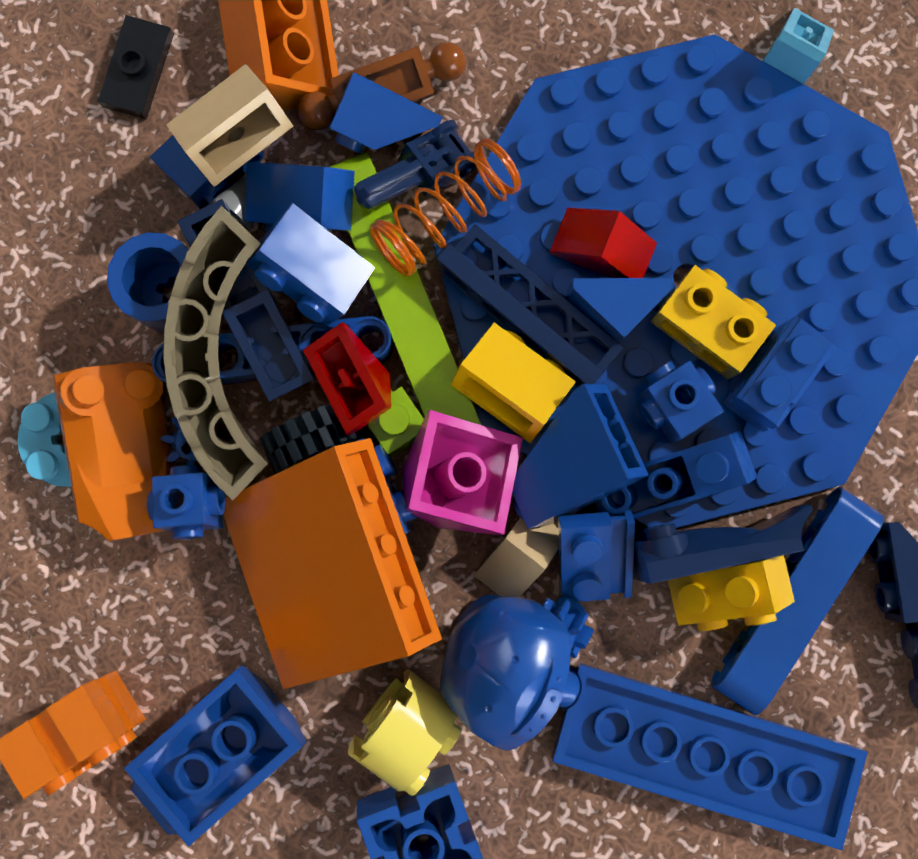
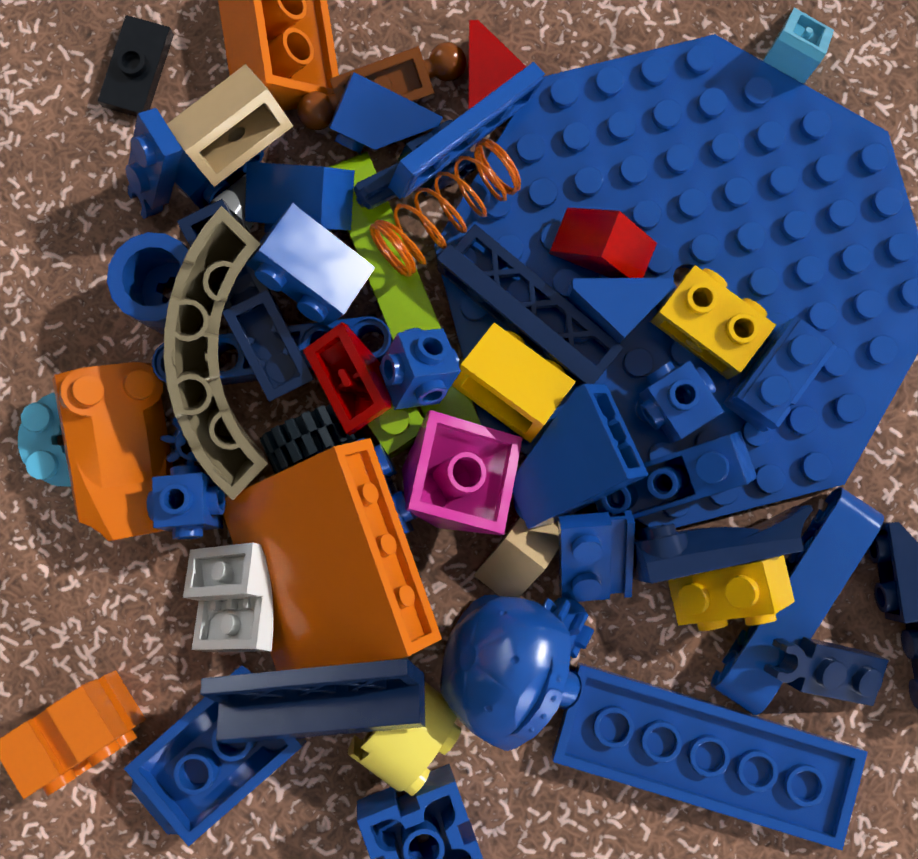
(152, 162): none -> blue plate
(232, 597): none -> white slope
(318, 701): none -> dark blue fence
(419, 368): none -> blue brick
(465, 131): none -> blue tile
(489, 63): none -> red slope
(830, 670): none -> dark blue plate

